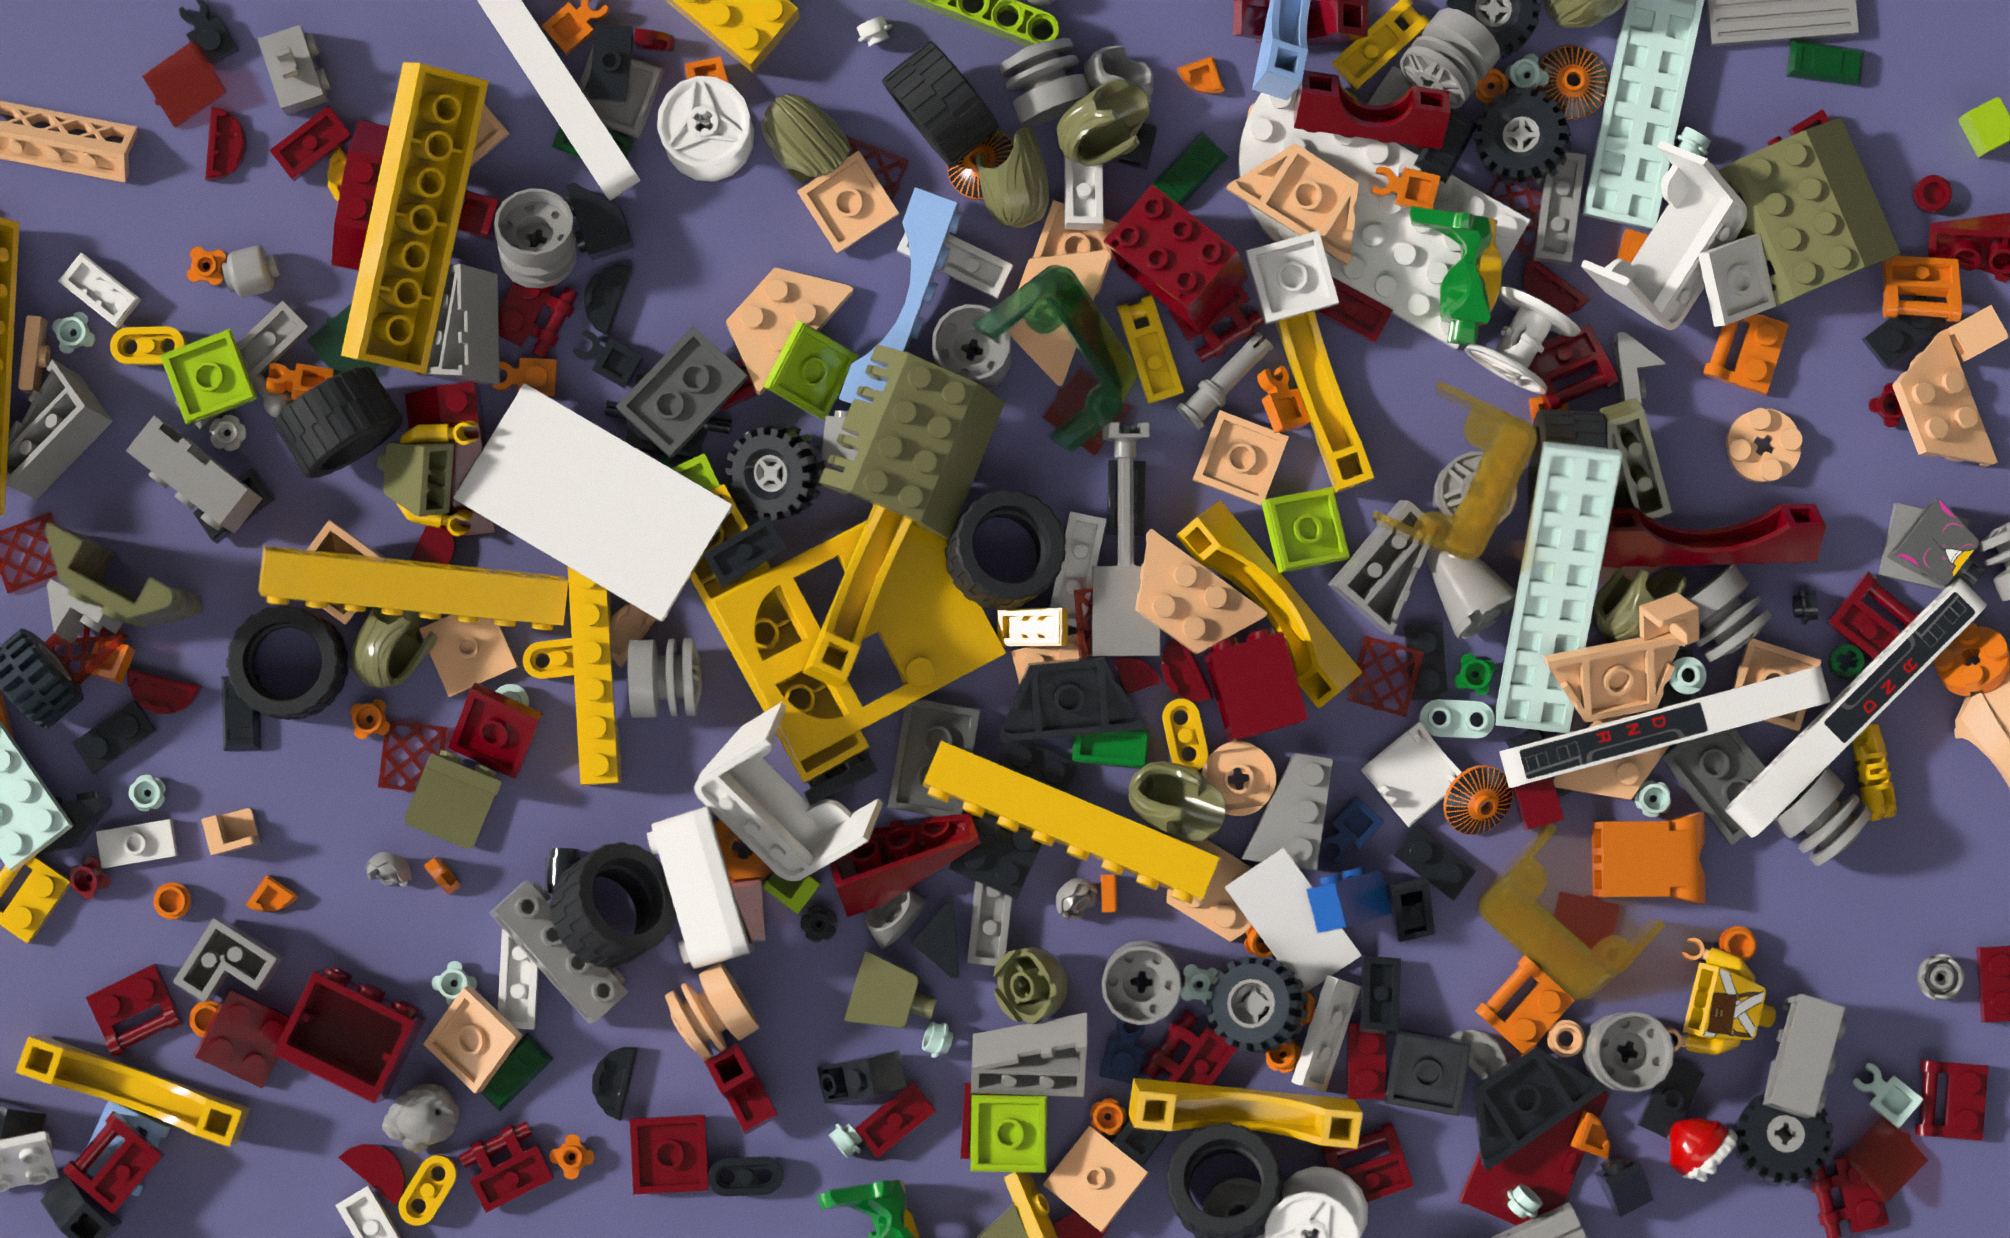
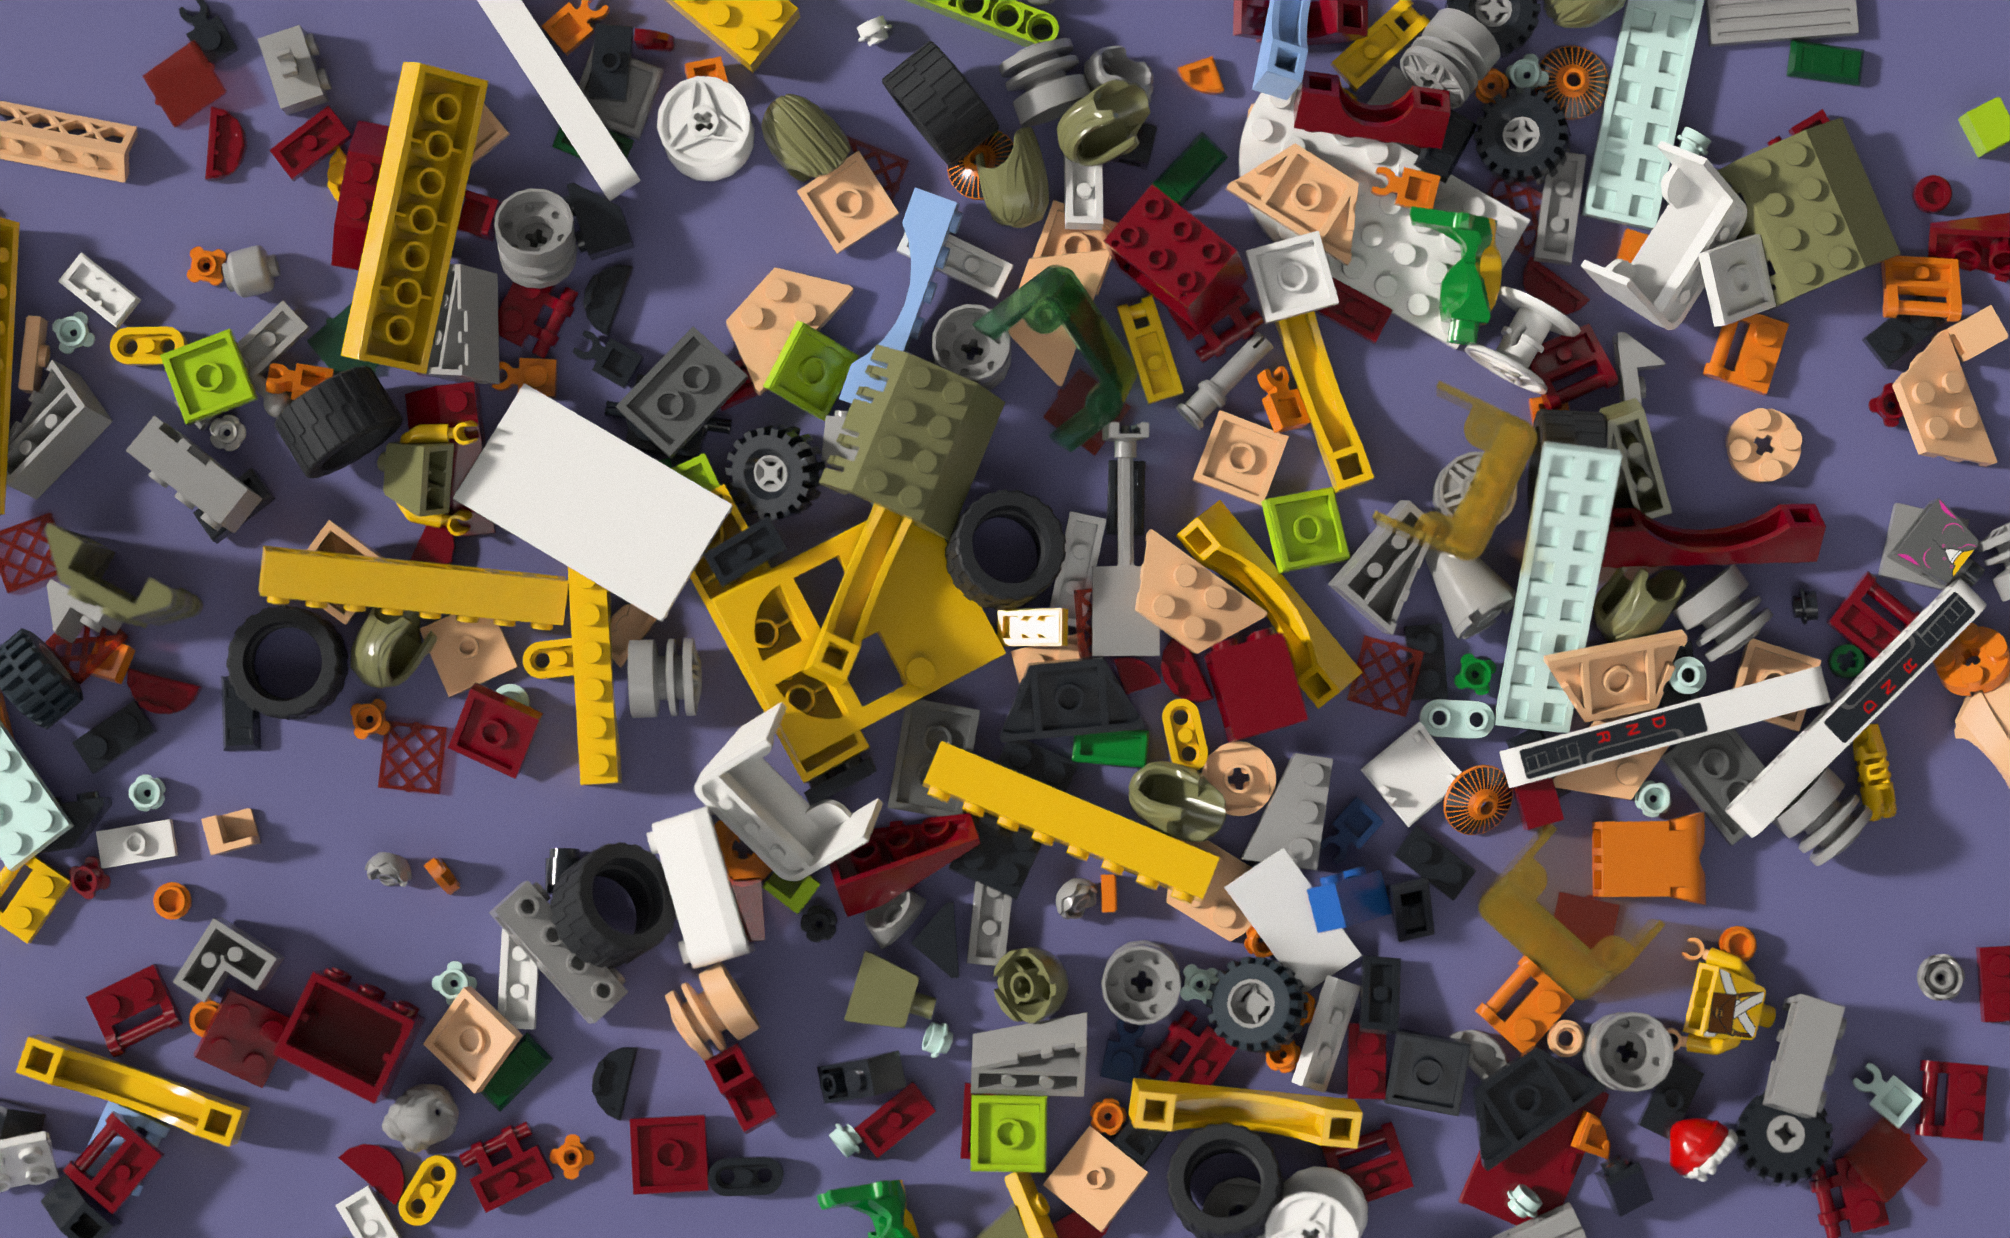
(271, 896): orange tile -> none
(452, 799): olive bracket -> none
(1670, 615): light nougat panel -> none

